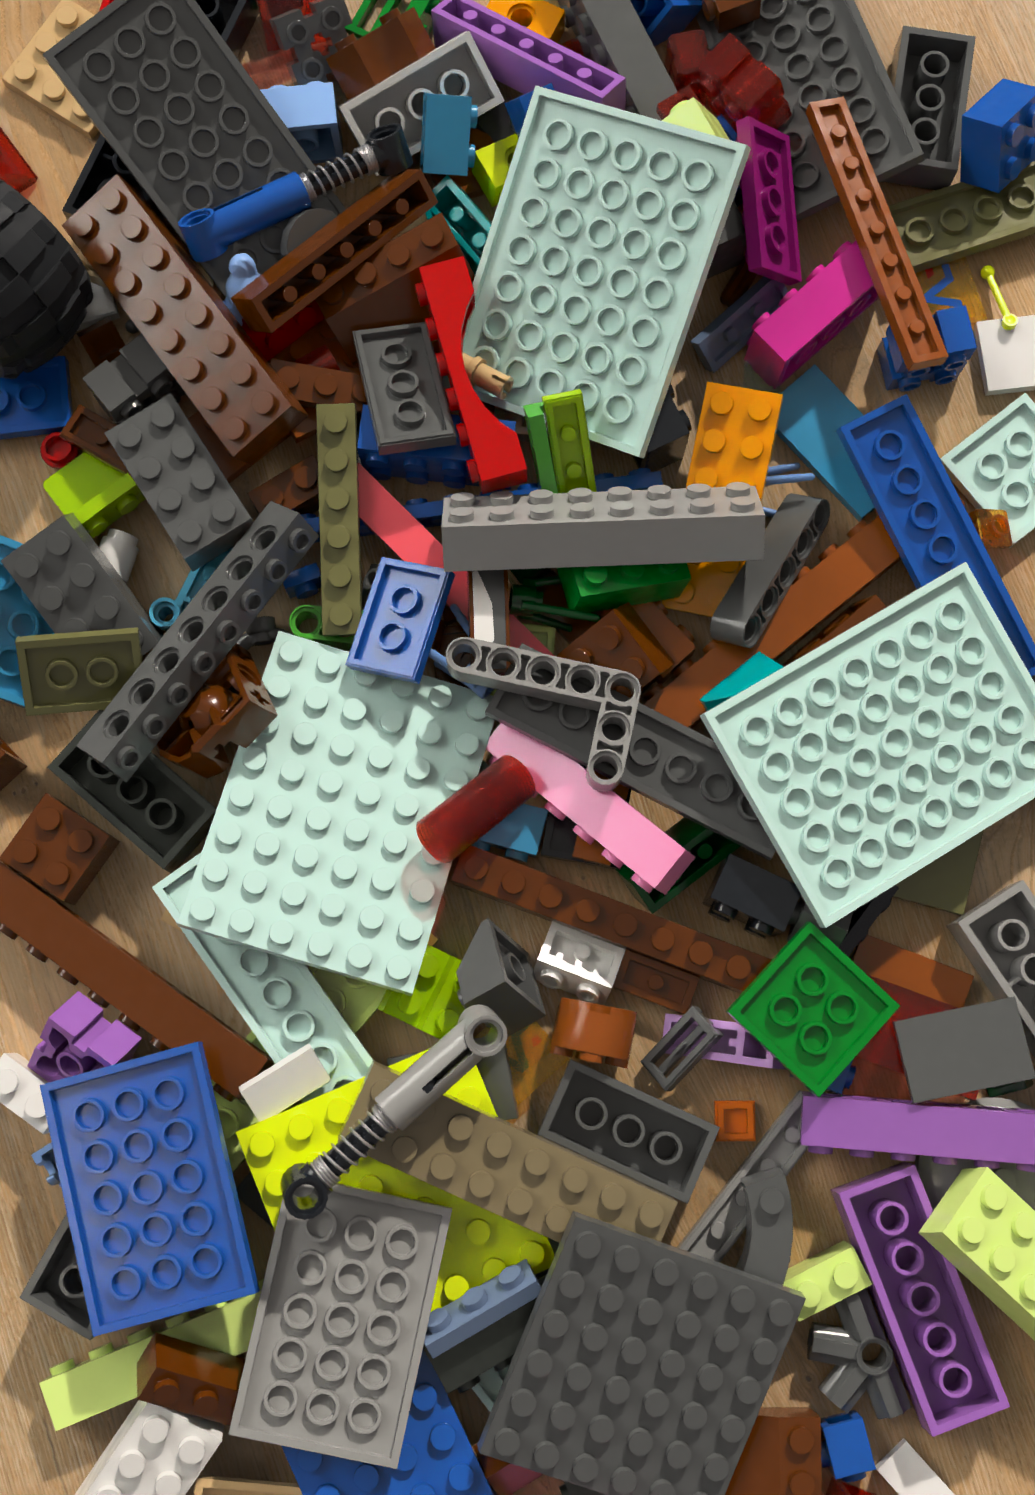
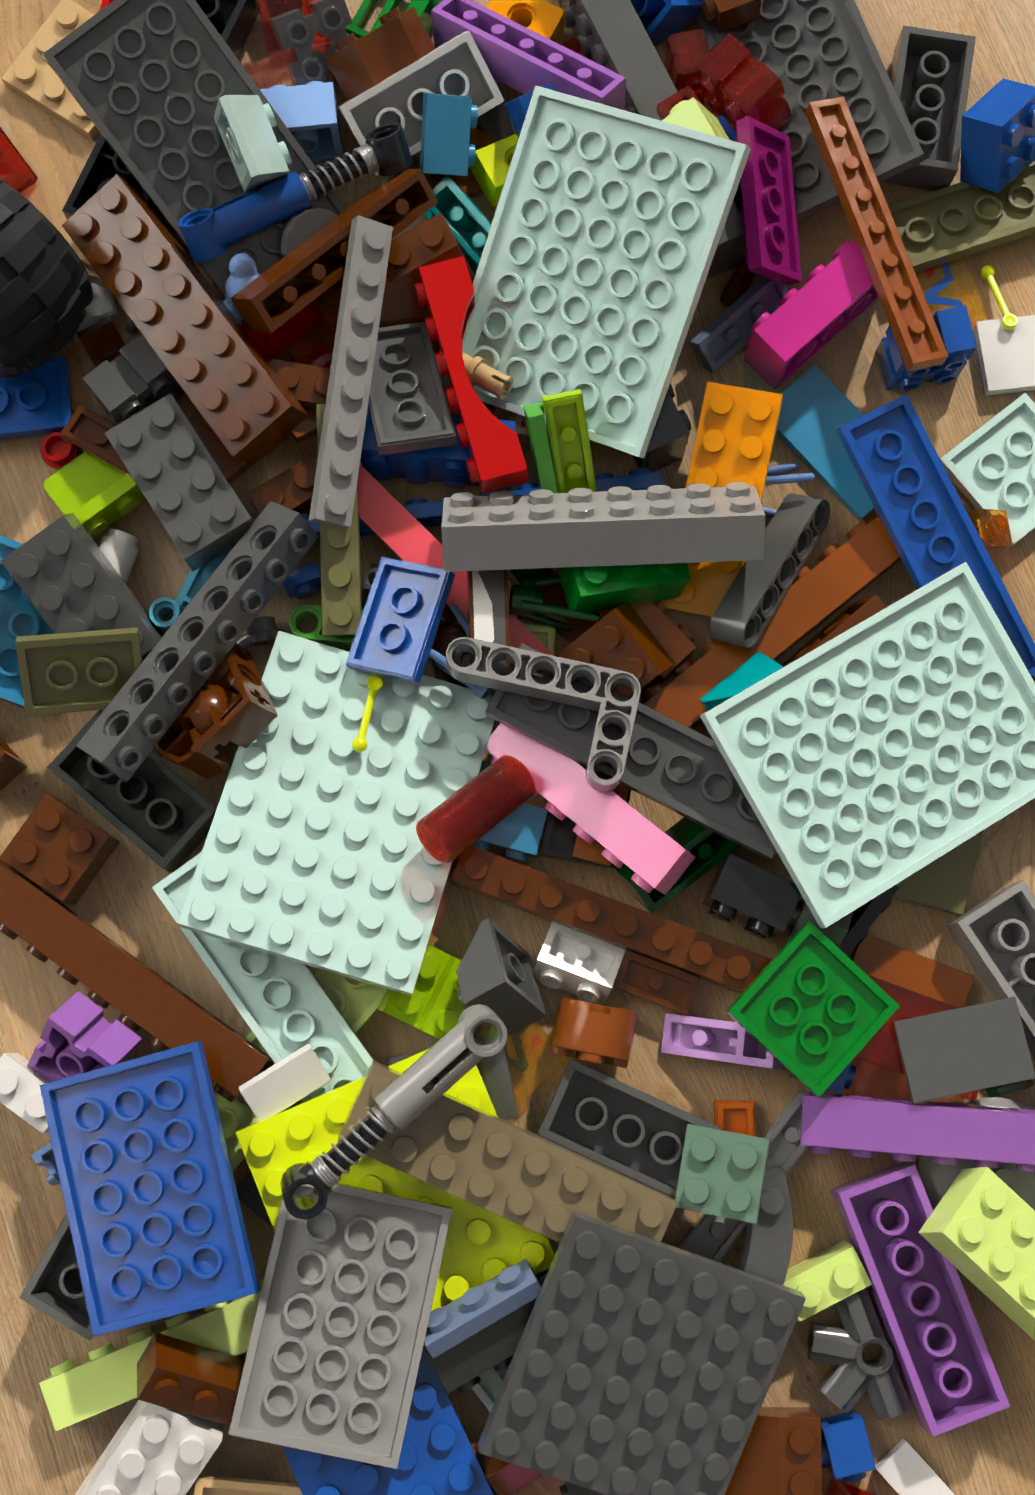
(251, 140): none -> light aqua slope
(351, 373): none -> light grey plate
(374, 685): none -> neon yellow hinge
(704, 1025): dark grey tile -> none
(722, 1173): none -> sand green plate

